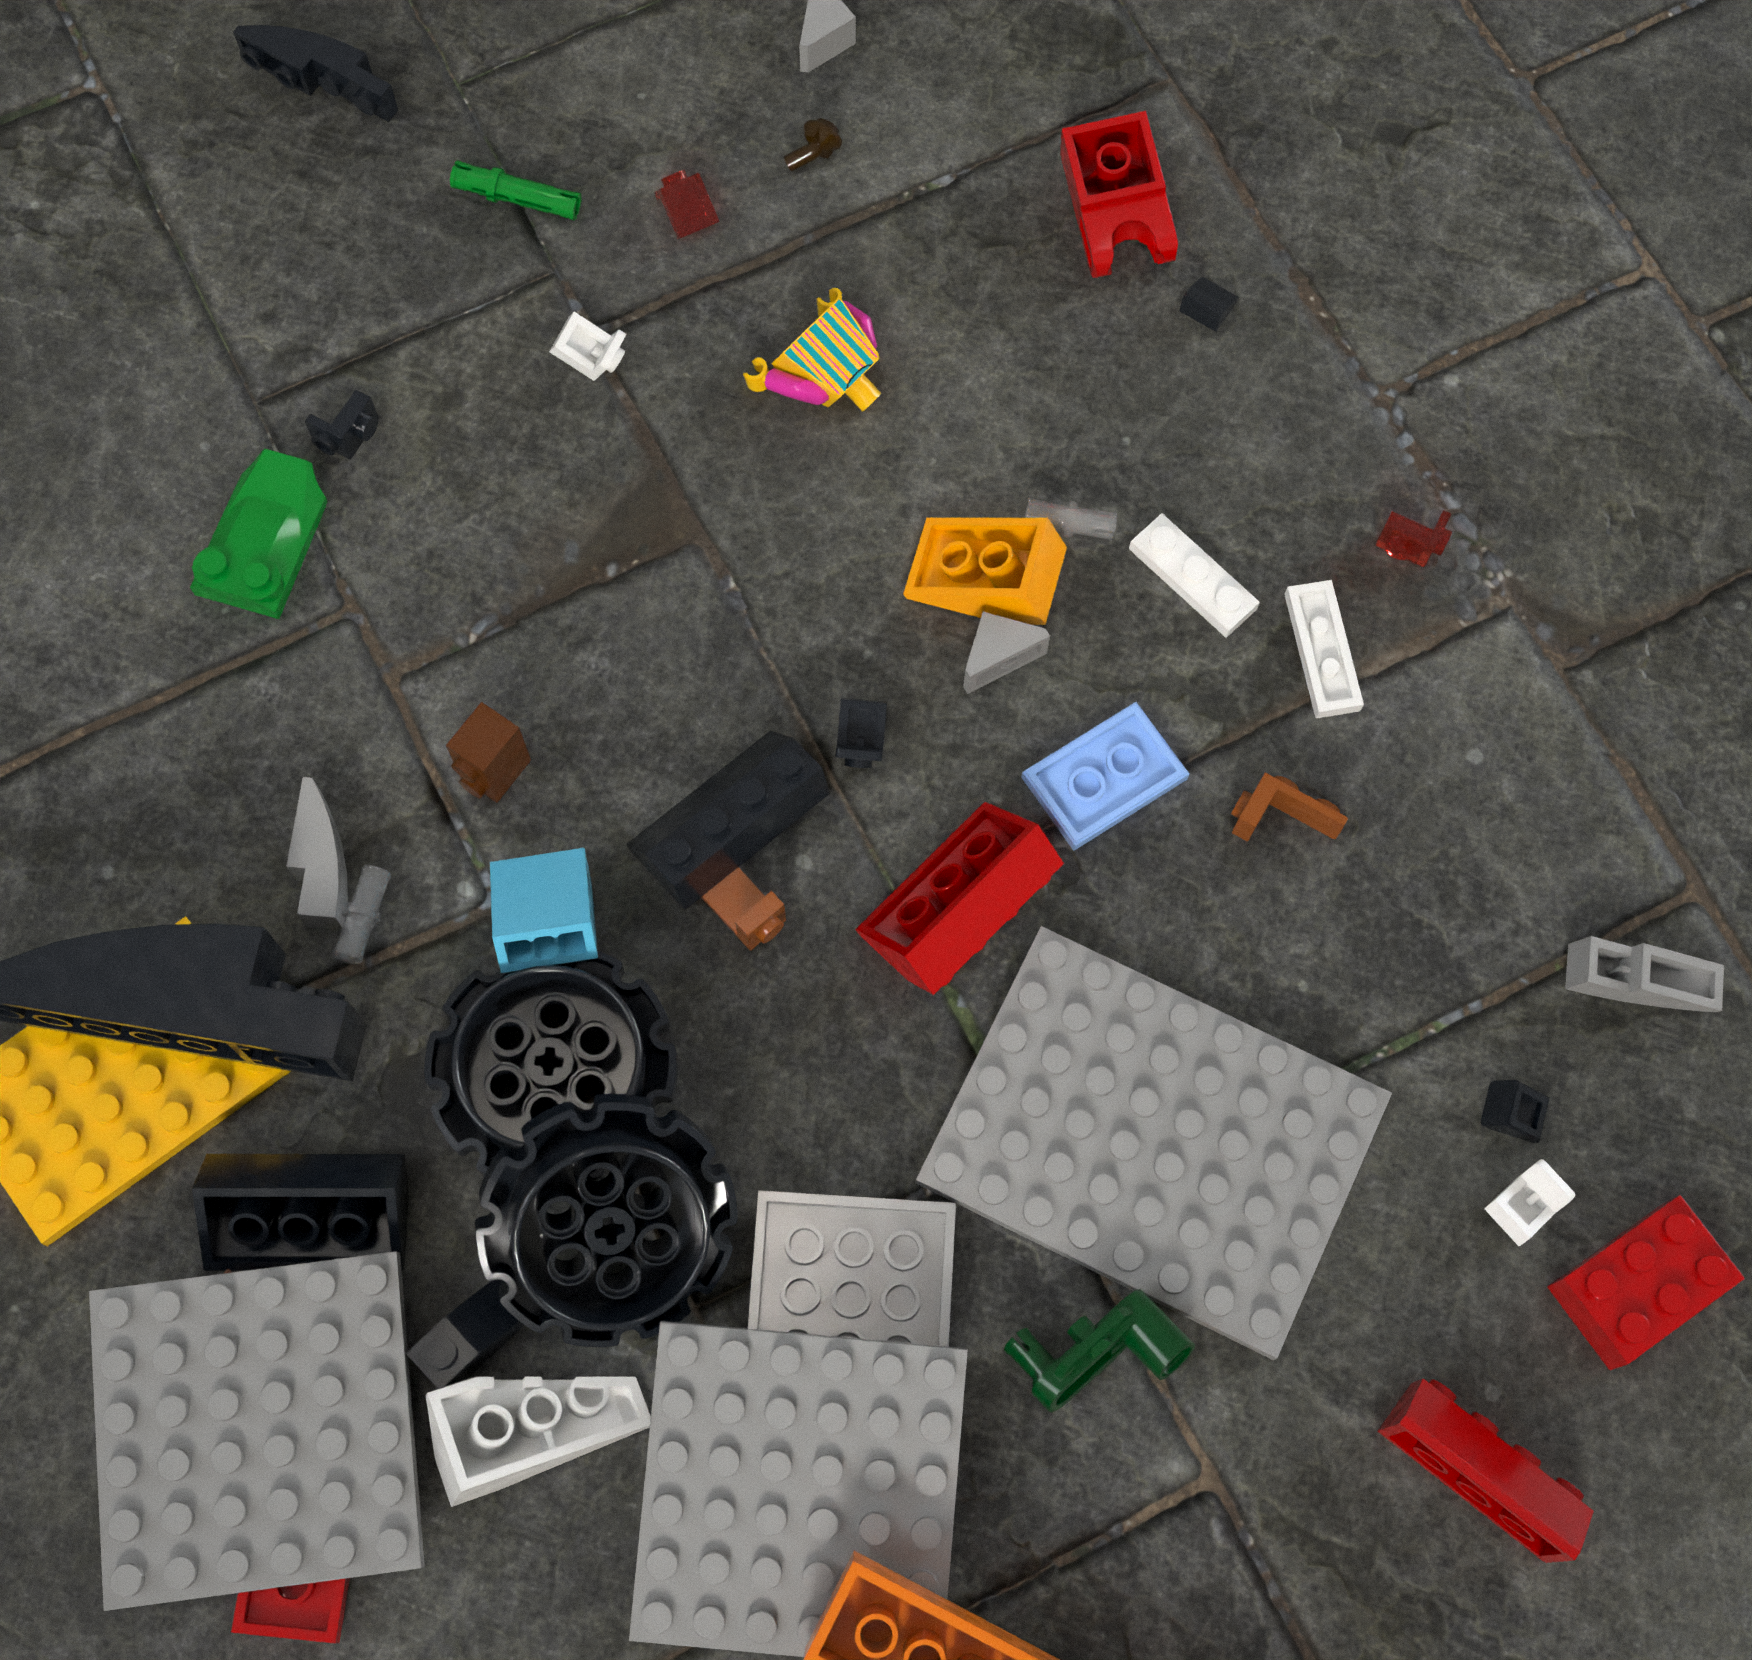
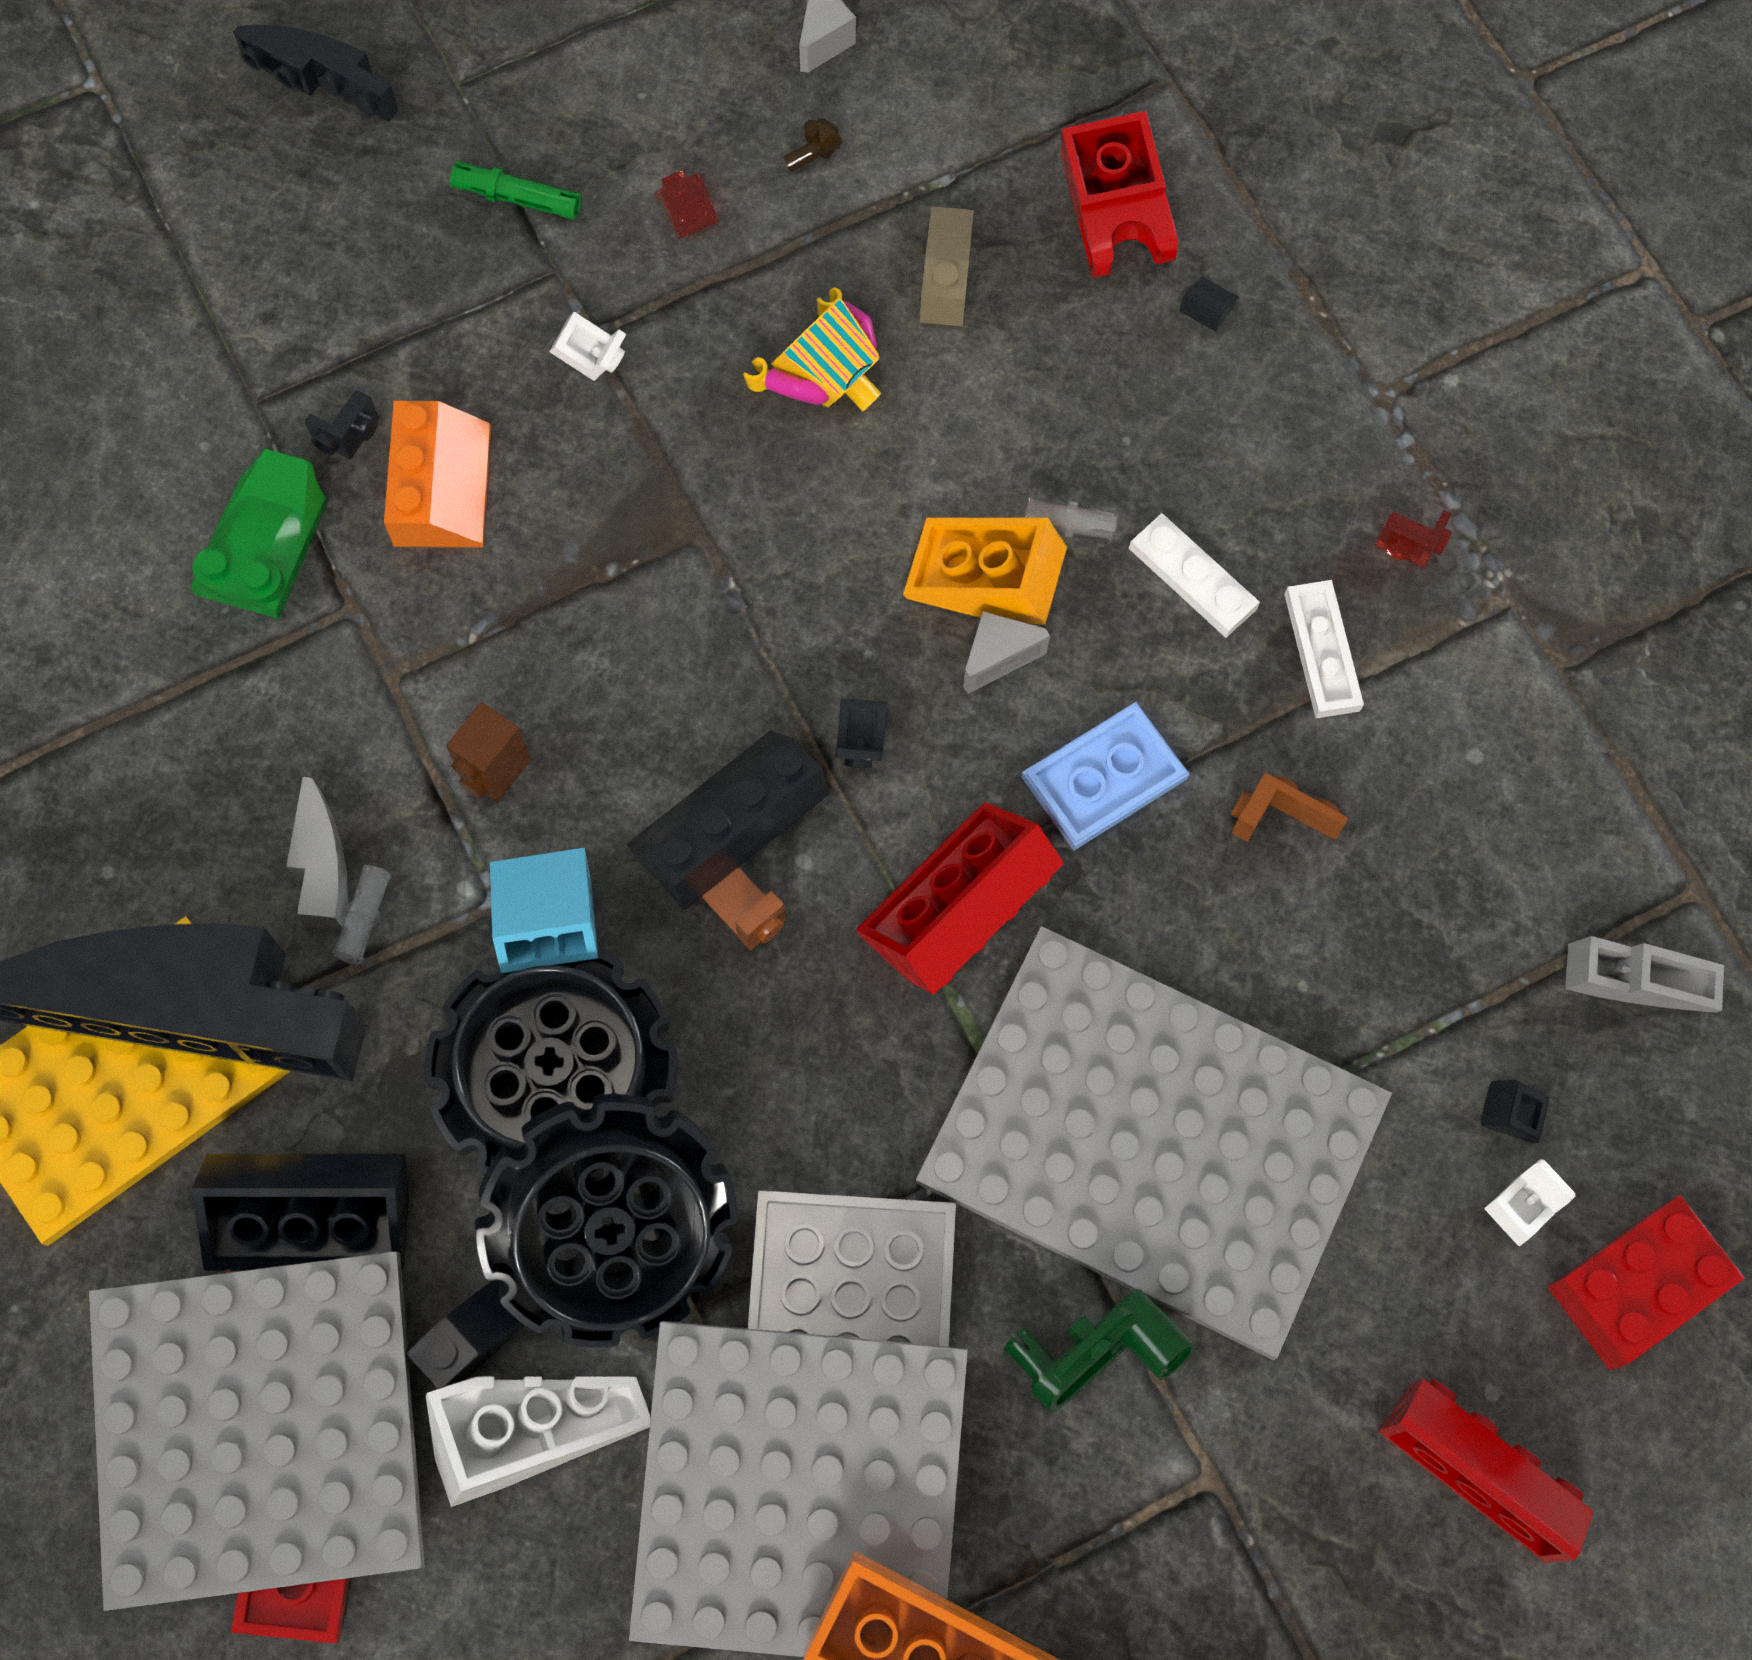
(436, 476): none -> orange slope
(946, 266): none -> dark tan slope

